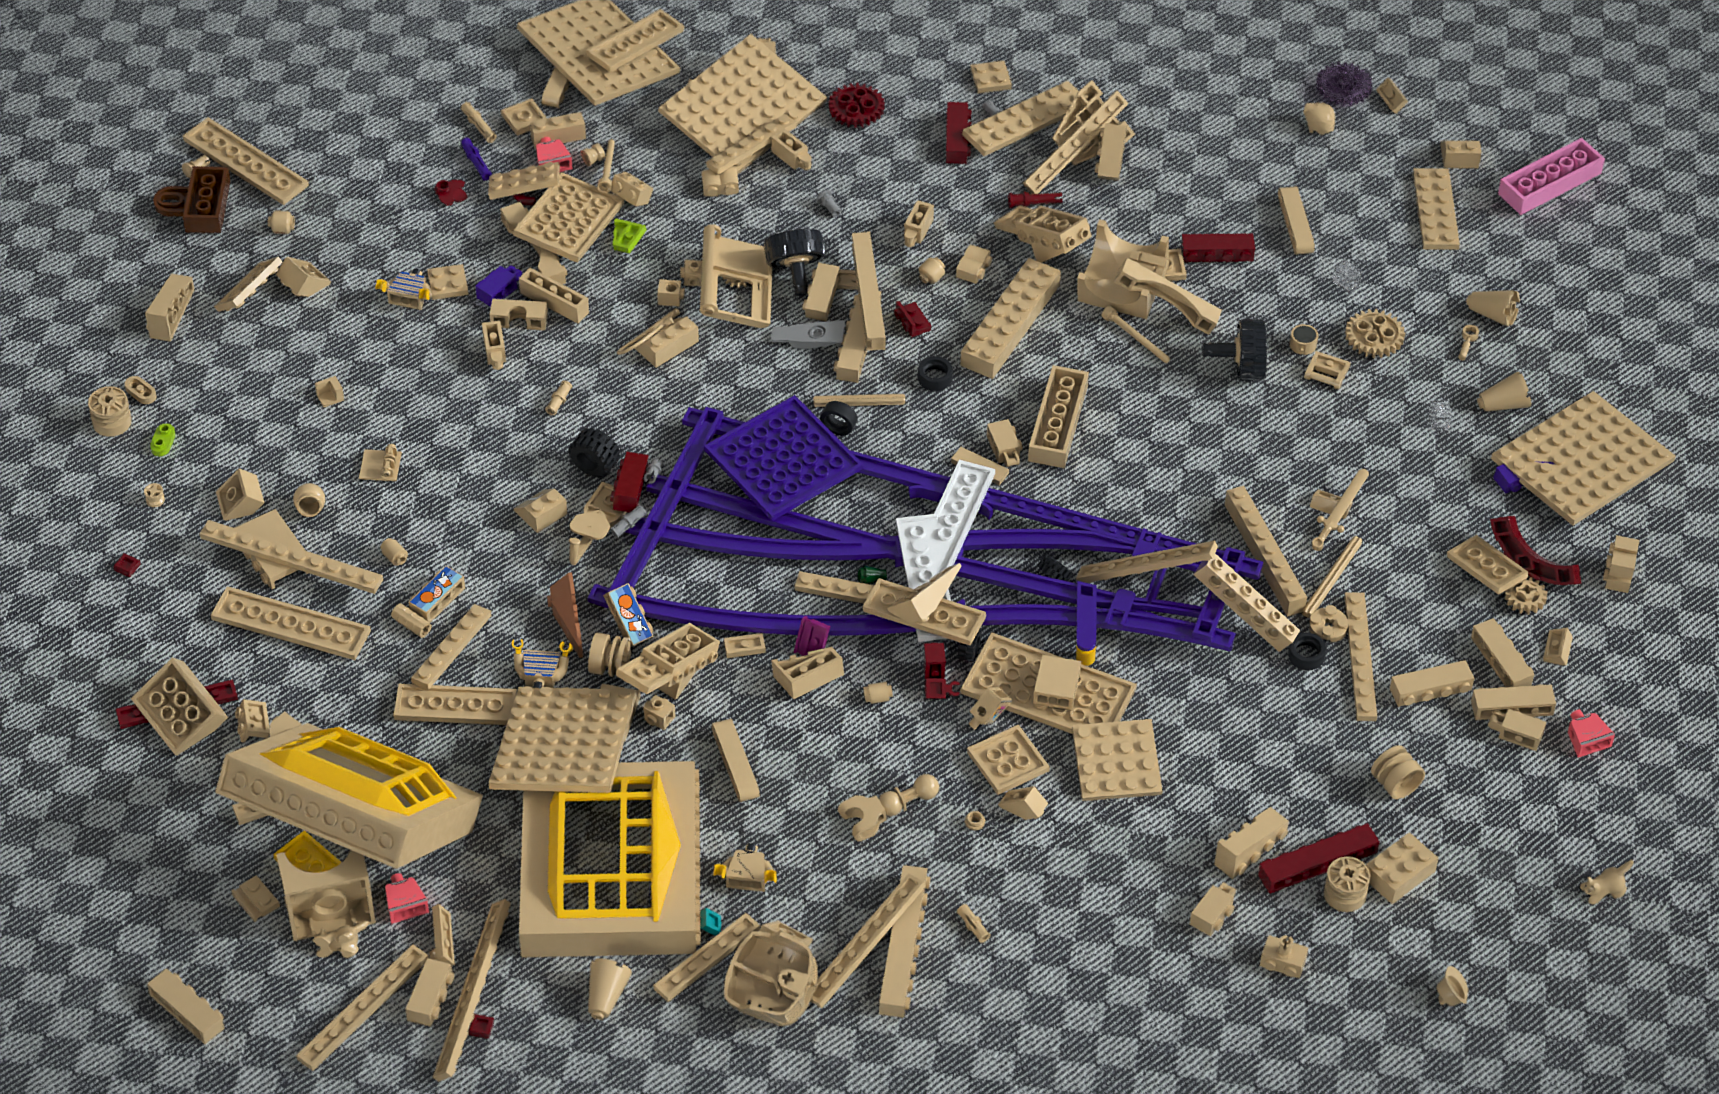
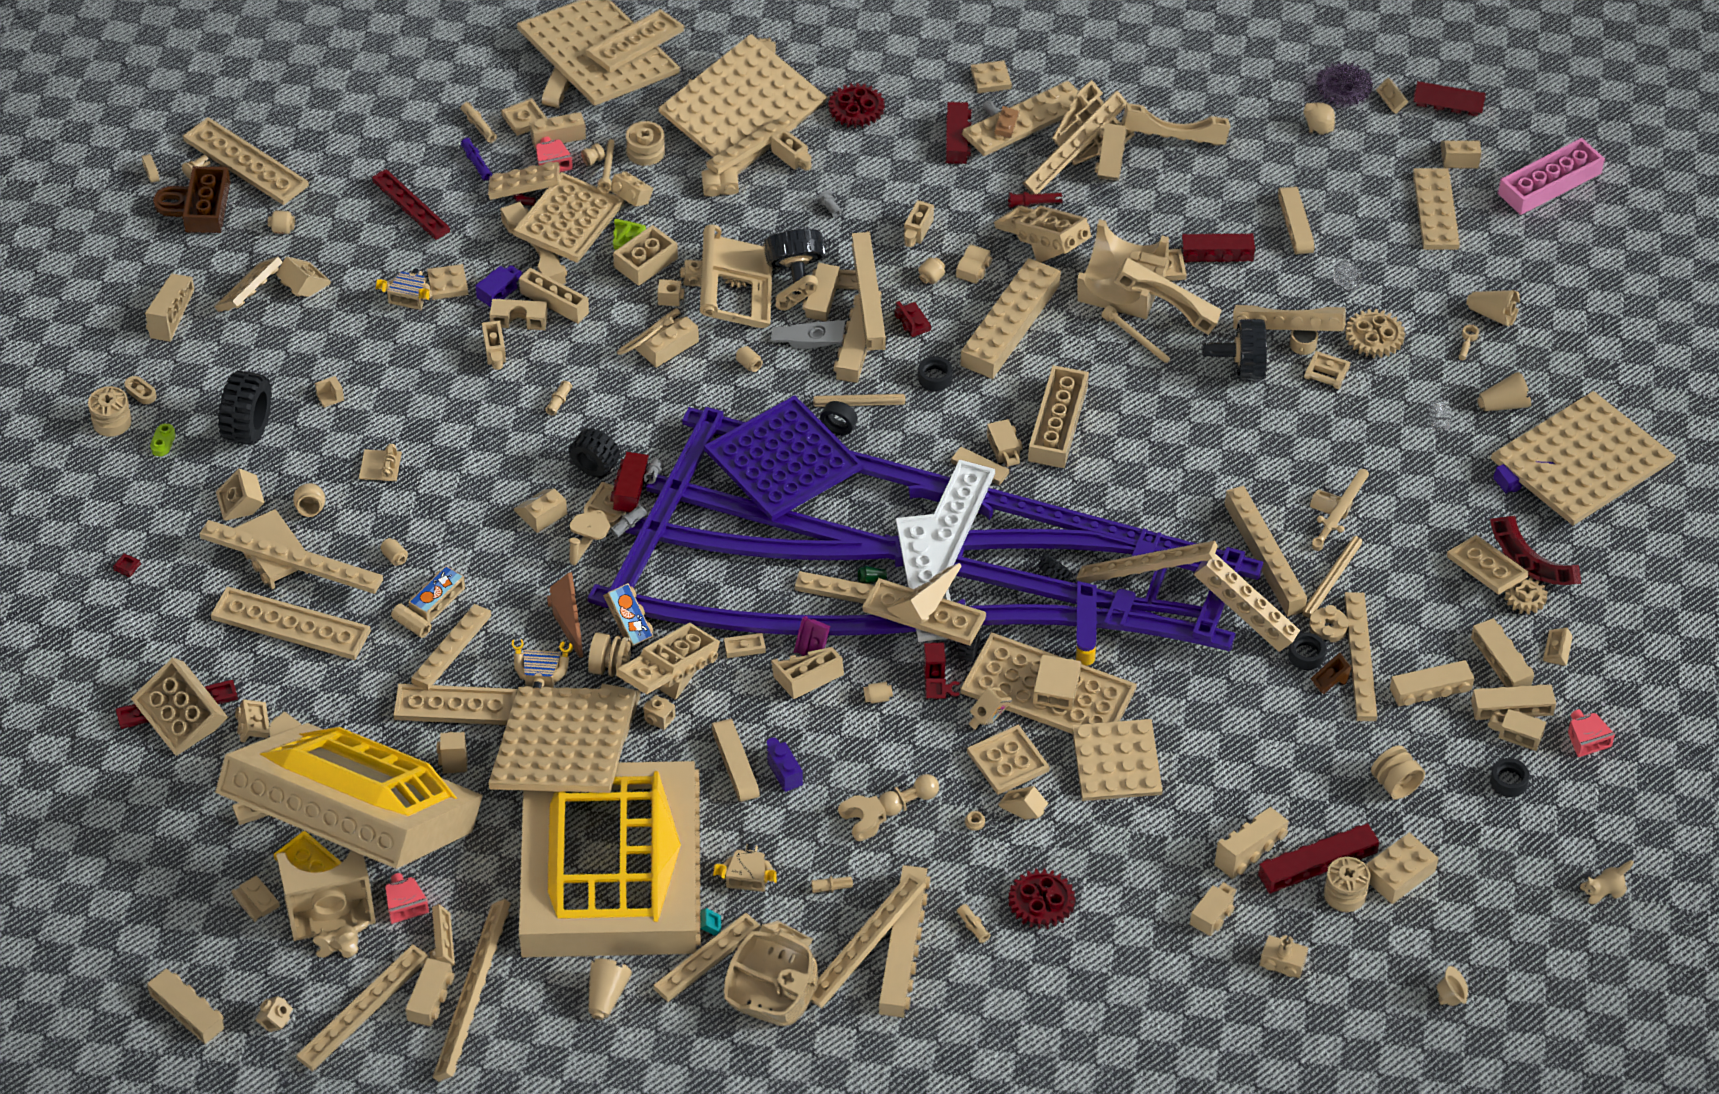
(150, 168): none -> tan beam
(154, 495): tan wheel -> none
(244, 407): none -> black tyre
(274, 1014): none -> tan brick
(411, 204): none -> dark red plate
(450, 191): dark red plate -> none
(452, 752): none -> tan brick
(481, 1026): dark red tile -> none
(645, 143): none -> tan wheel
(645, 255): none -> tan brick
(749, 359): none -> tan brick
(784, 765): none -> dark purple brick
(800, 285): none -> tan beam
(831, 884): none -> tan axle
(1006, 122): none -> medium nougat plate
(1025, 905): none -> dark red gear
(1210, 130): none -> tan arch
(1314, 319): none -> tan arch
(1334, 671): none -> reddish brown slope
(1449, 97): none -> dark red slope
(1511, 765): none -> black tyre
(1621, 564): tan brick -> none

